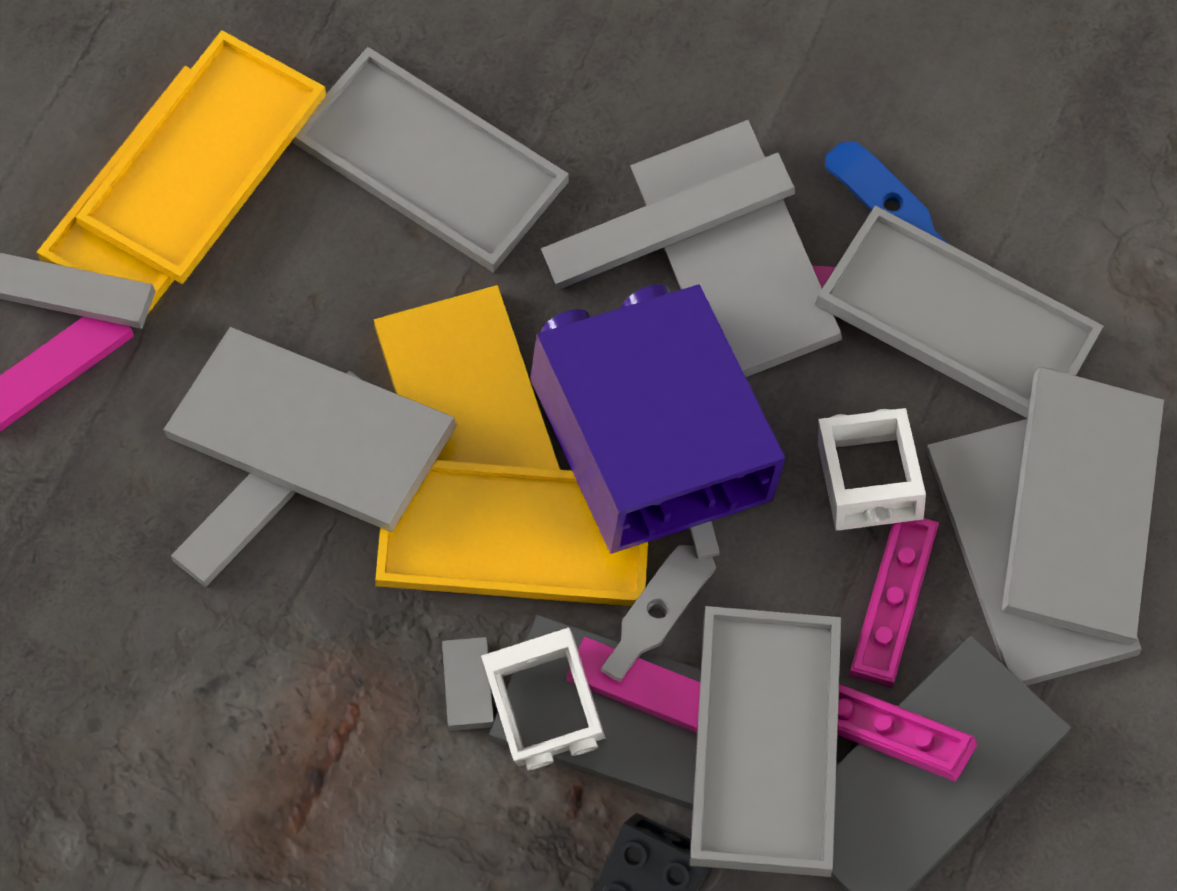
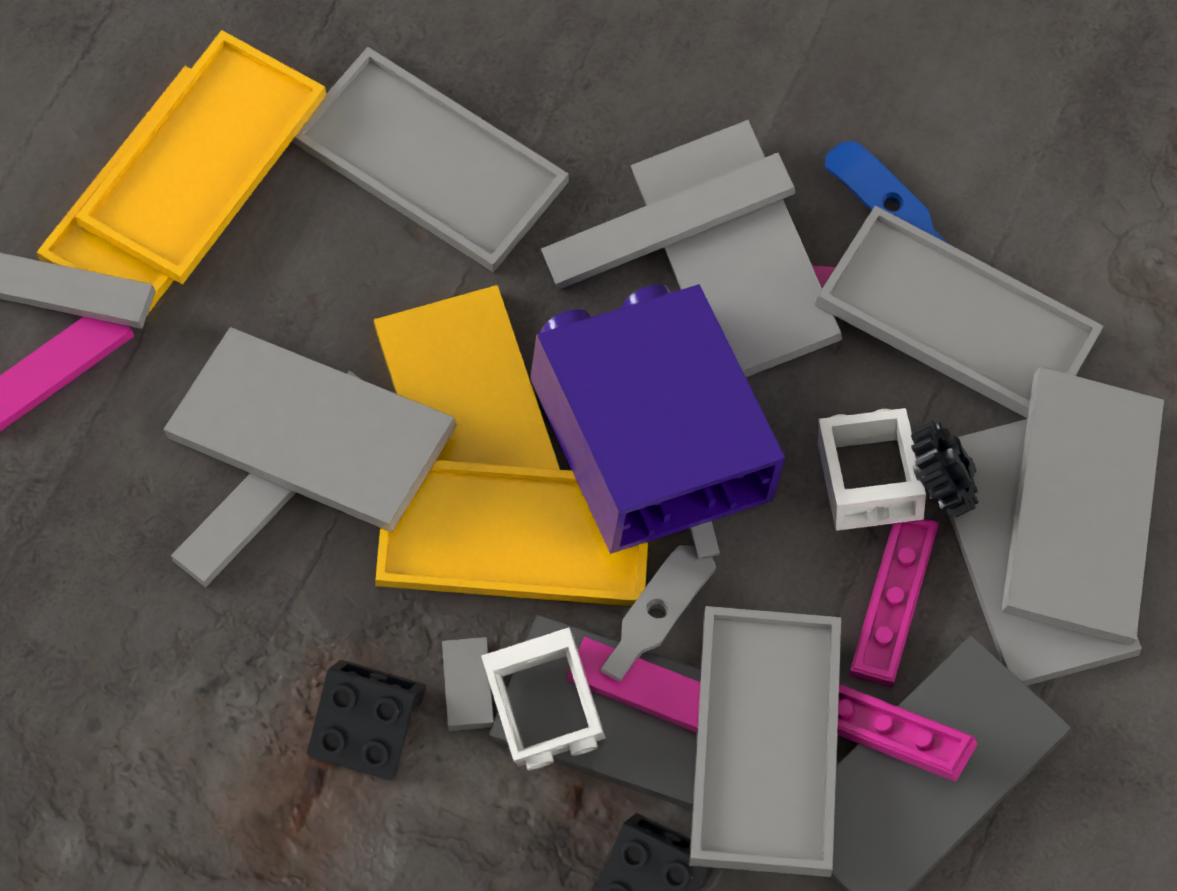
(363, 718): none -> black bracket
(944, 469): none -> black gear

